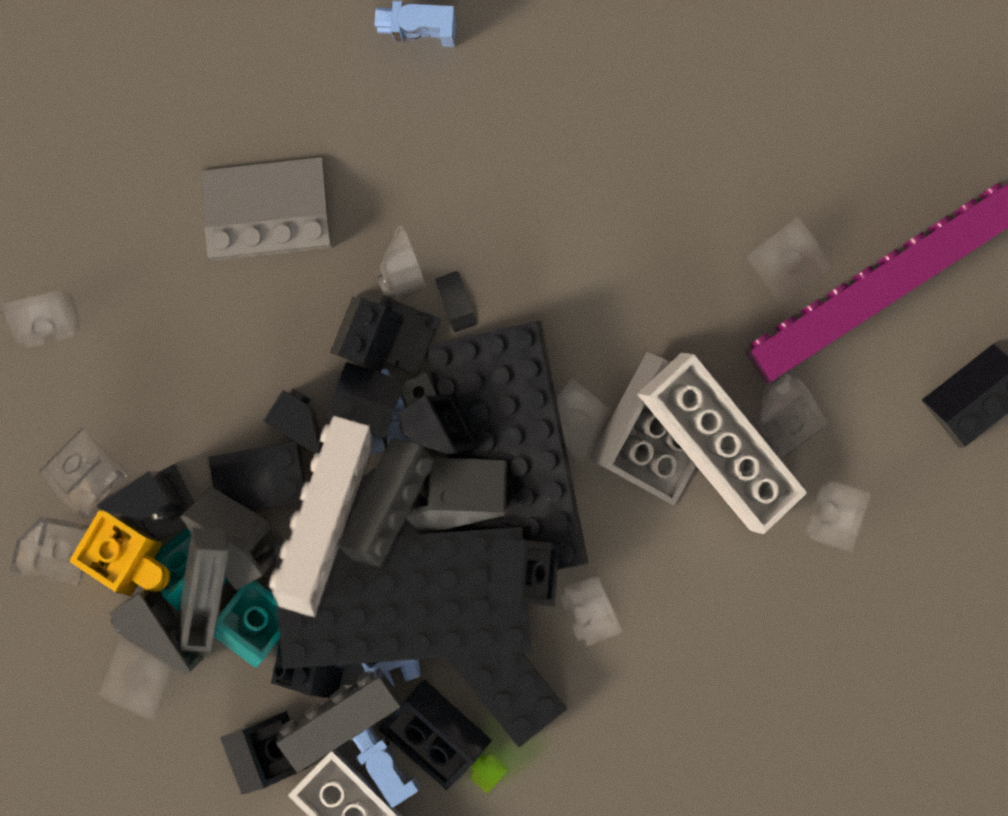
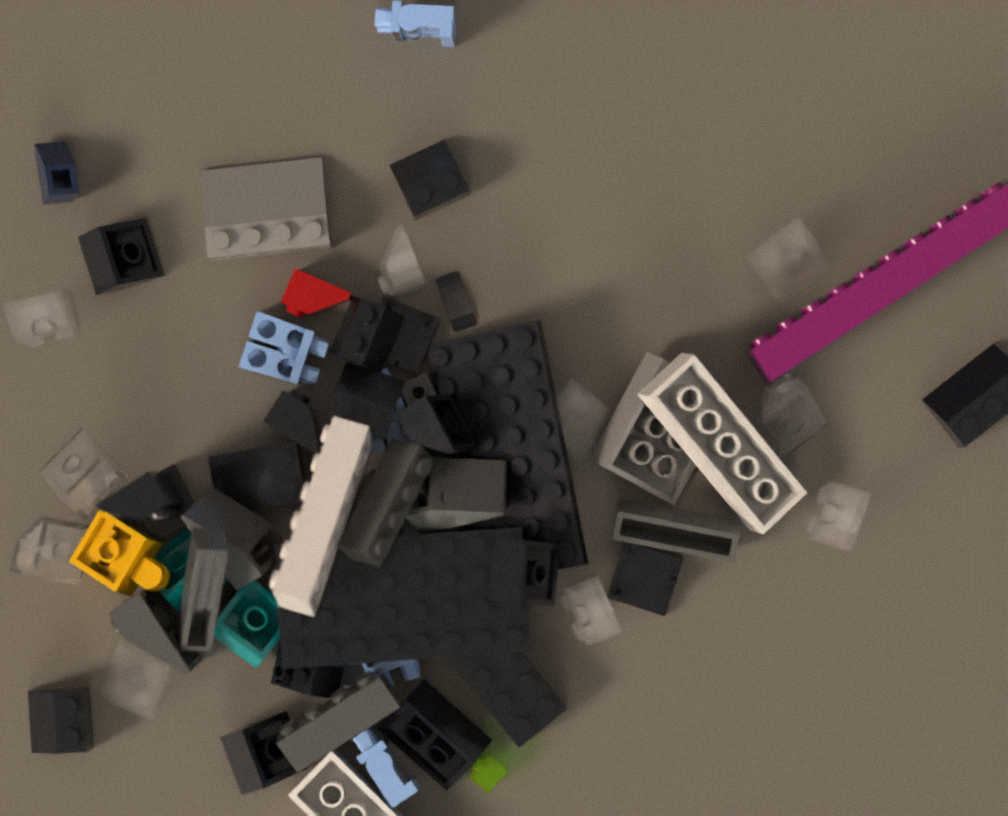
(56, 172): none -> dark blue slope
(60, 721): none -> black slope
(120, 256): none -> black slope
(291, 354): none -> light blue hips
(312, 295): none -> red slope
(430, 179): none -> black slope
(645, 578): none -> black piece
(676, 530): none -> dark grey brick

